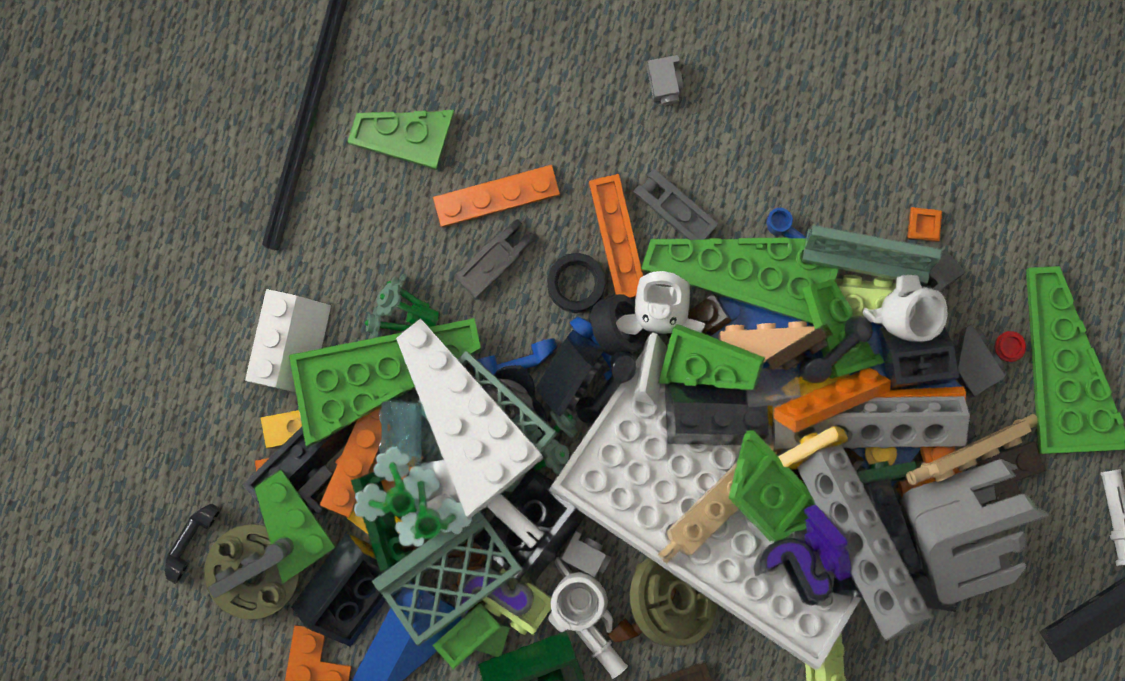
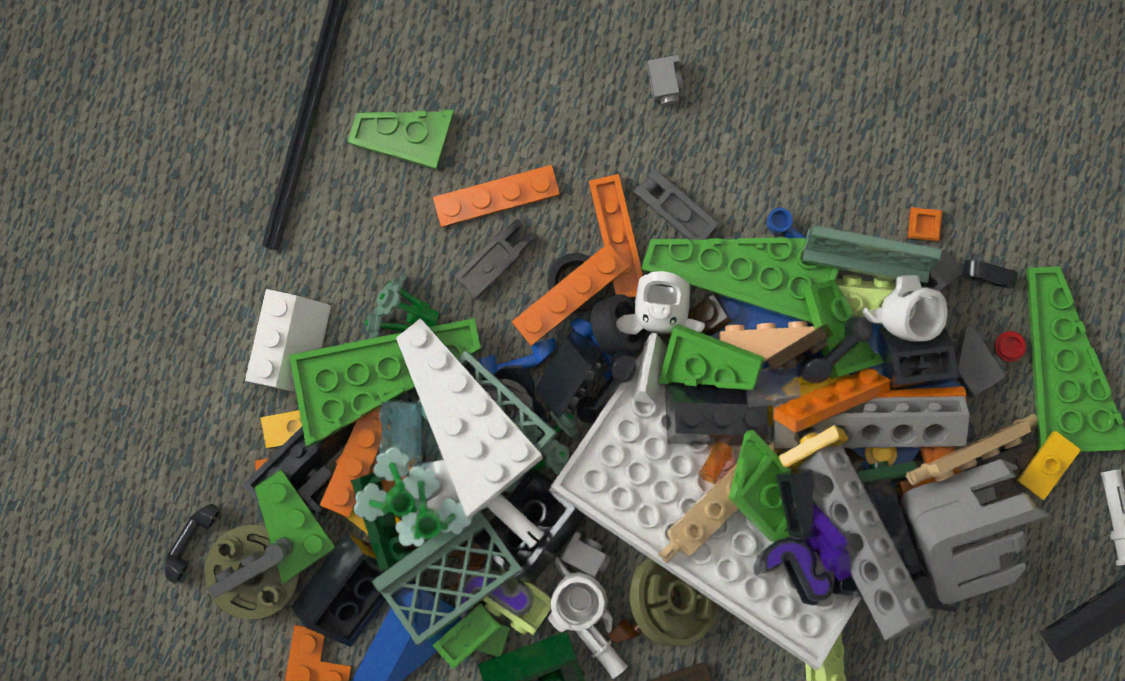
(569, 294): none -> orange plate
(714, 464): none -> clear orange pin
(797, 501): none -> black slope
(989, 274): none -> black beam
(1048, 465): none -> yellow plate

